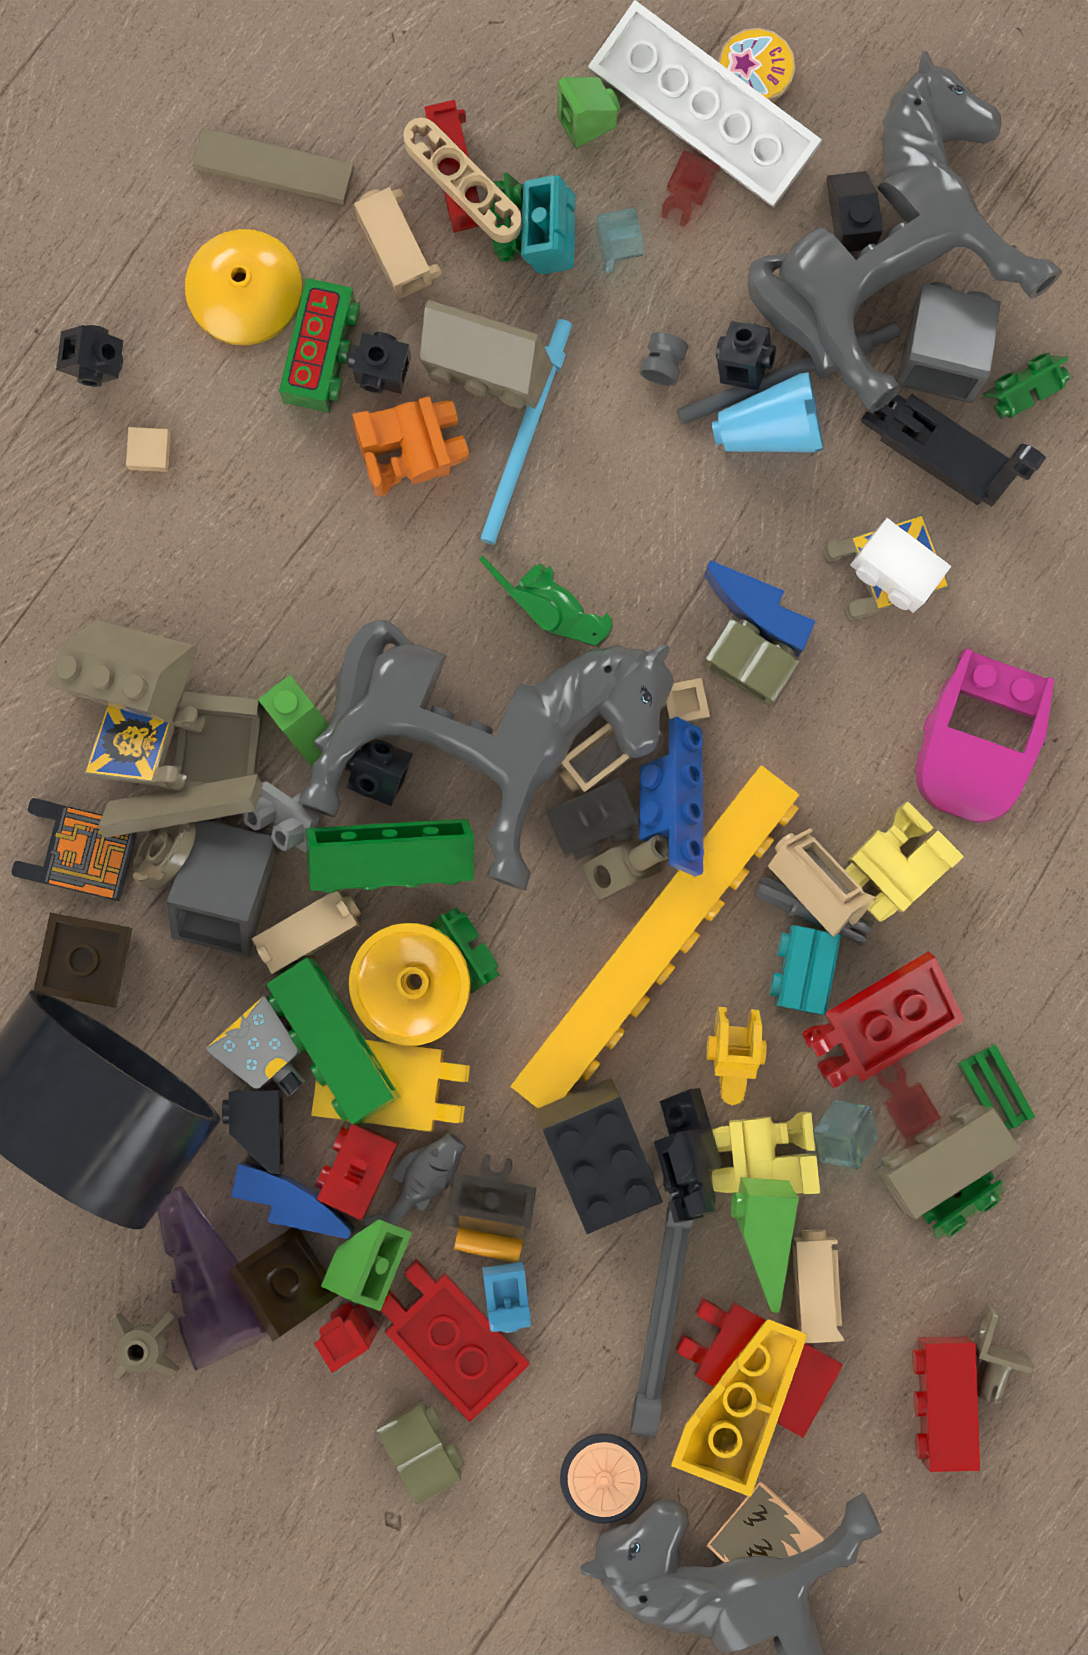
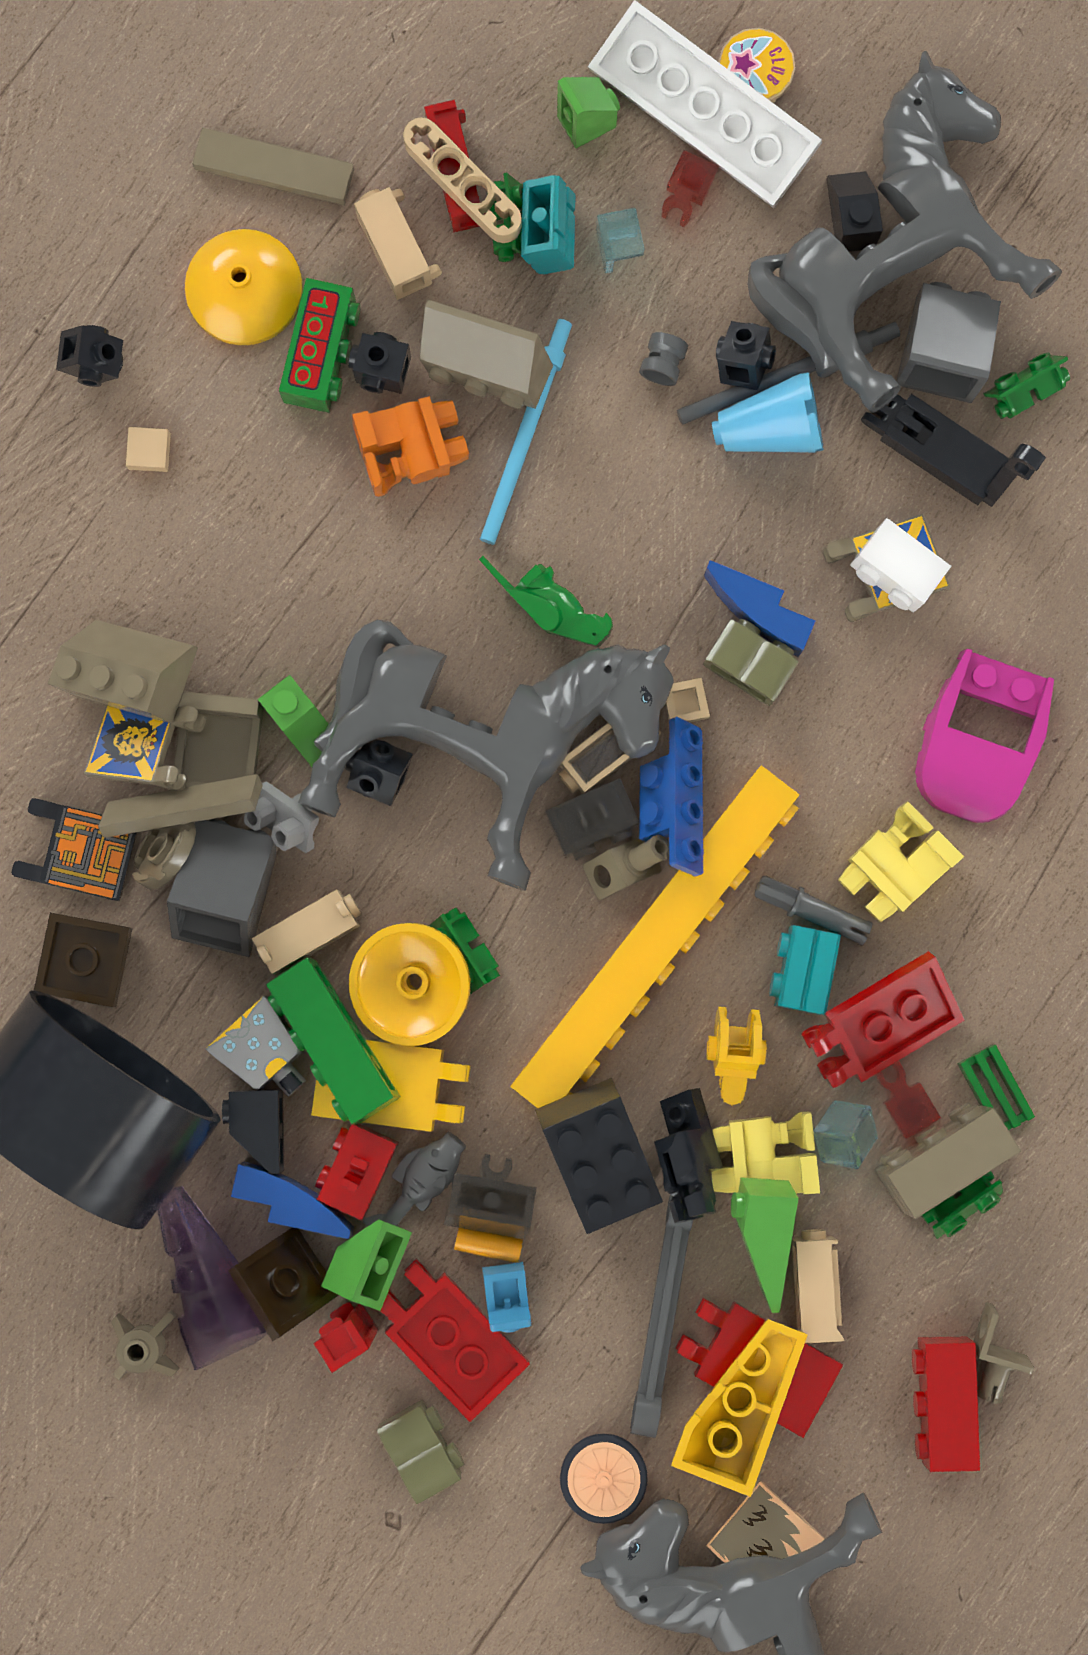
(389, 855): green brick -> none
(819, 882): tan window -> none

